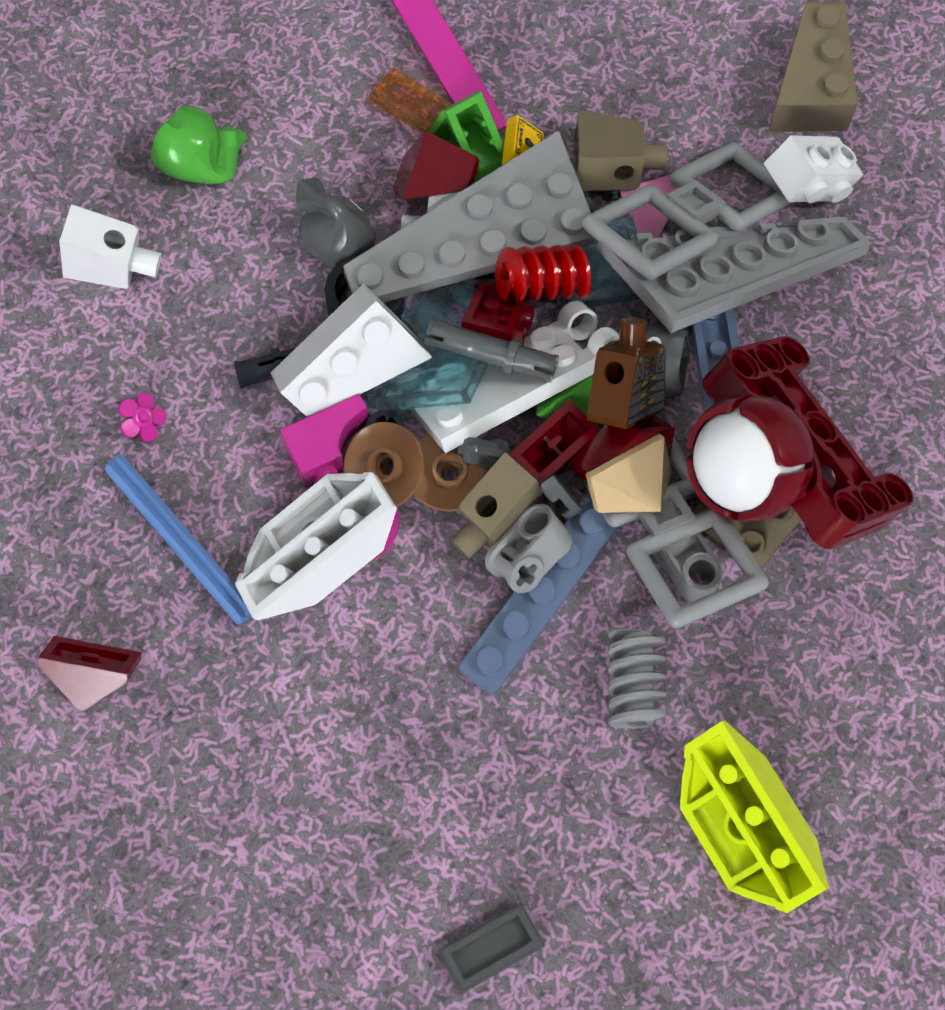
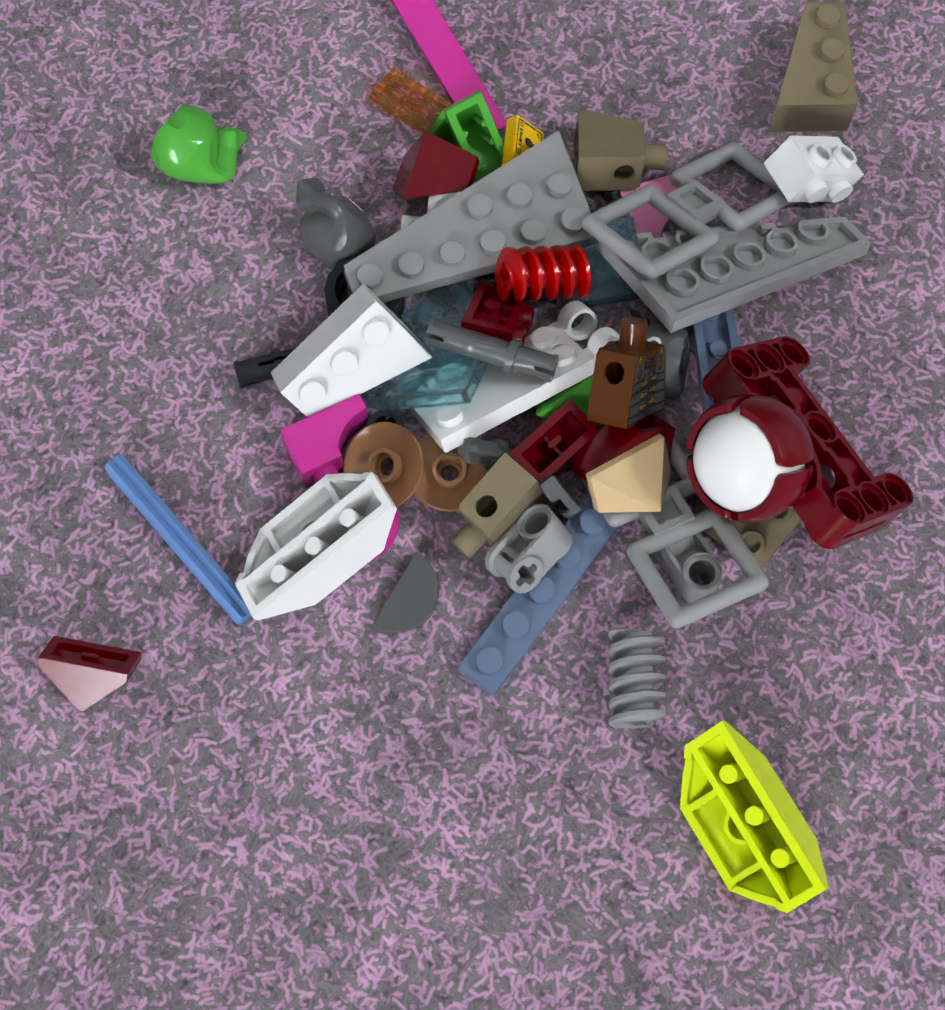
(103, 250): white torso -> none
(141, 417): dark pink plant -> none
(411, 599): none -> dark grey tile
(491, 948): dark grey tile -> none

